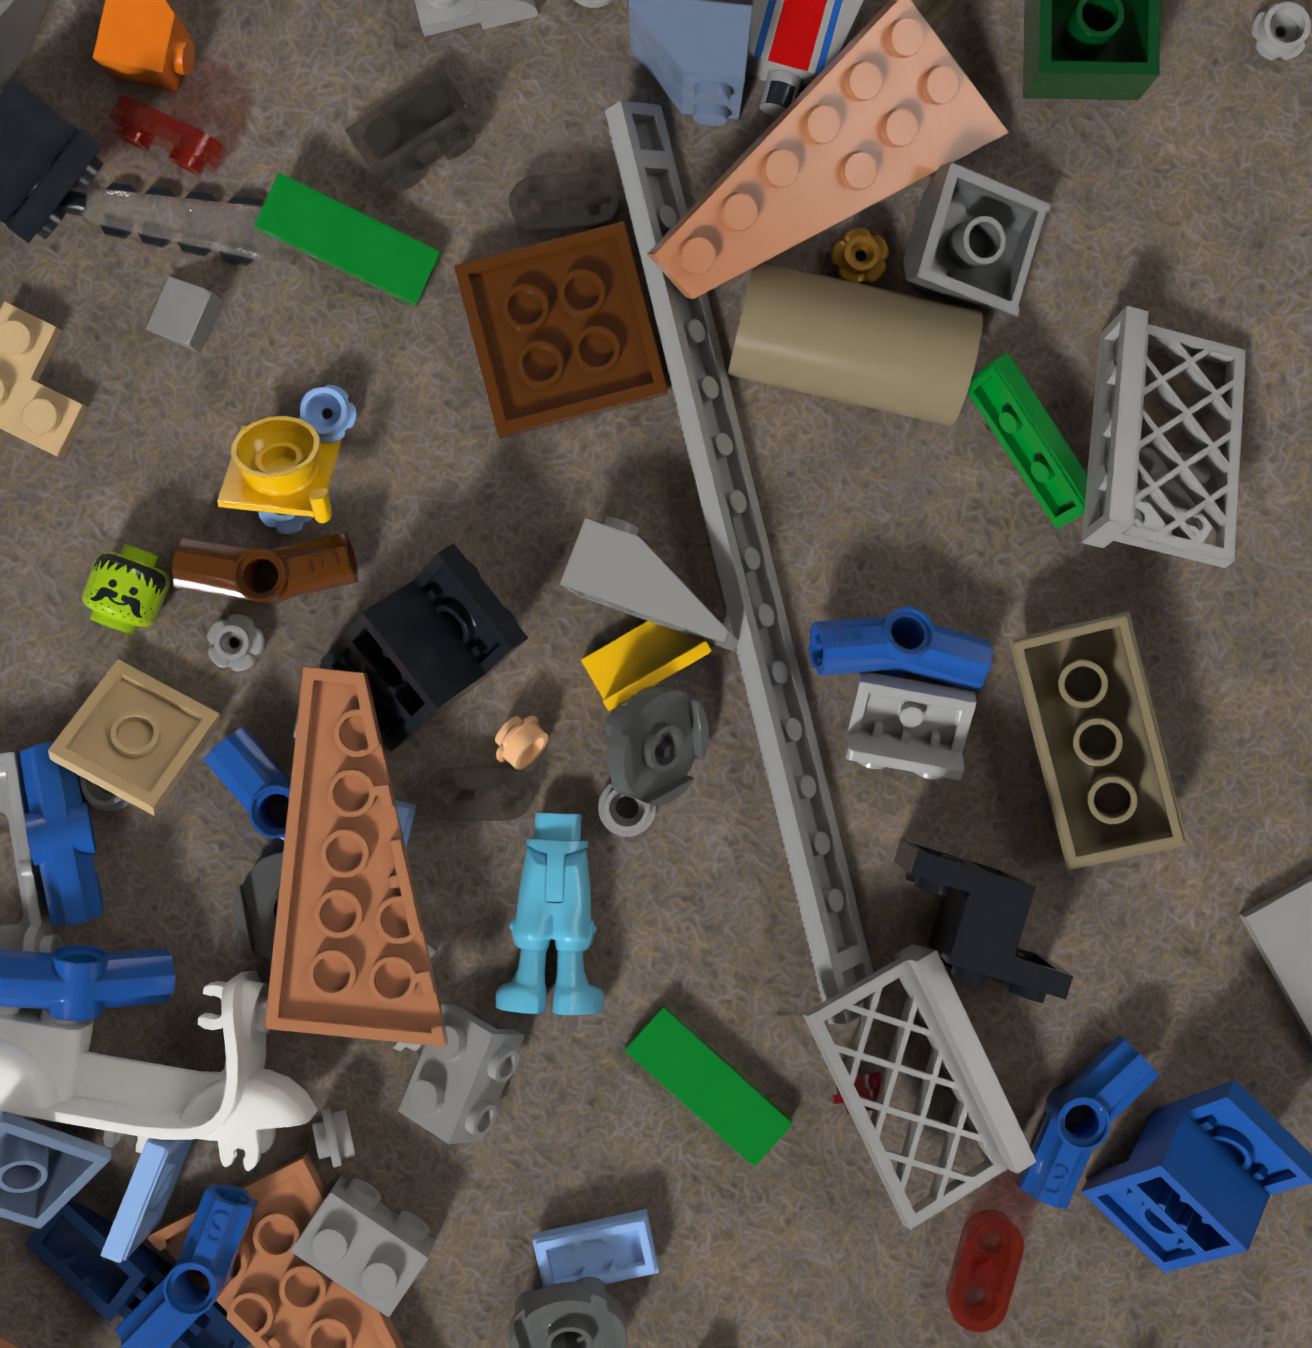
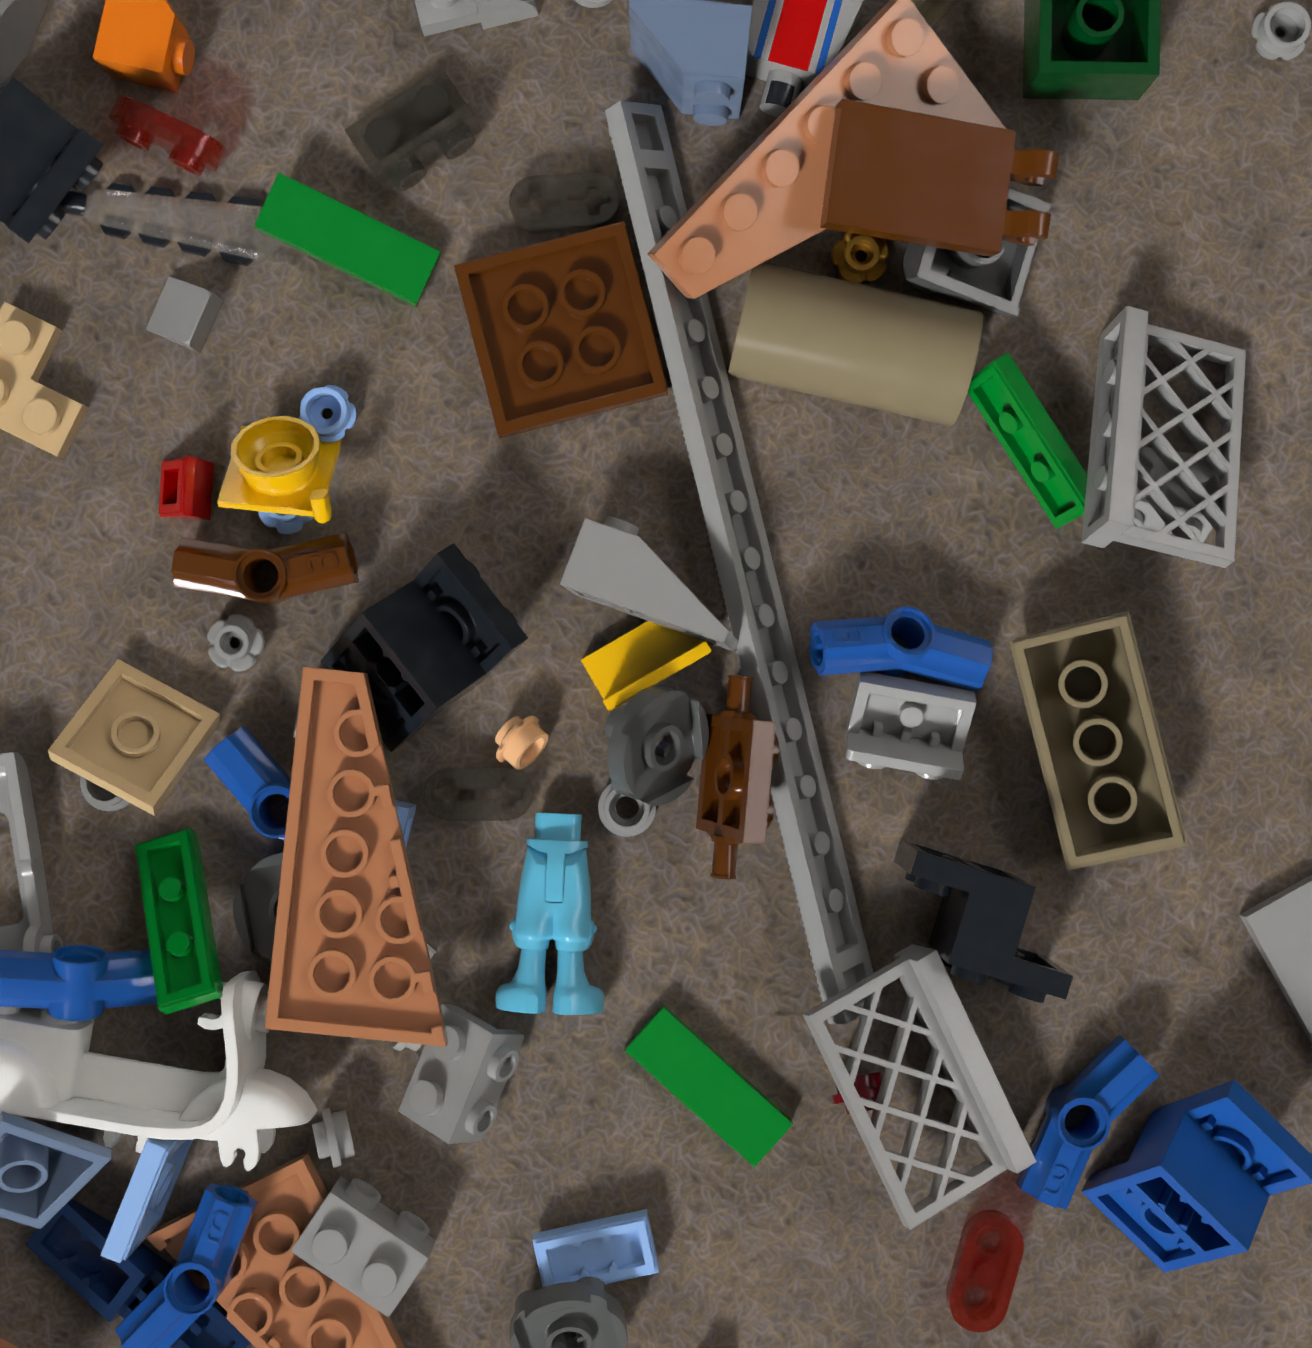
(61, 838): blue piece -> none
(126, 589): lime head -> none
(178, 921): none -> green tile
(186, 488): none -> red slope
(736, 778): none -> reddish brown plate
(930, 180): none -> reddish brown tile

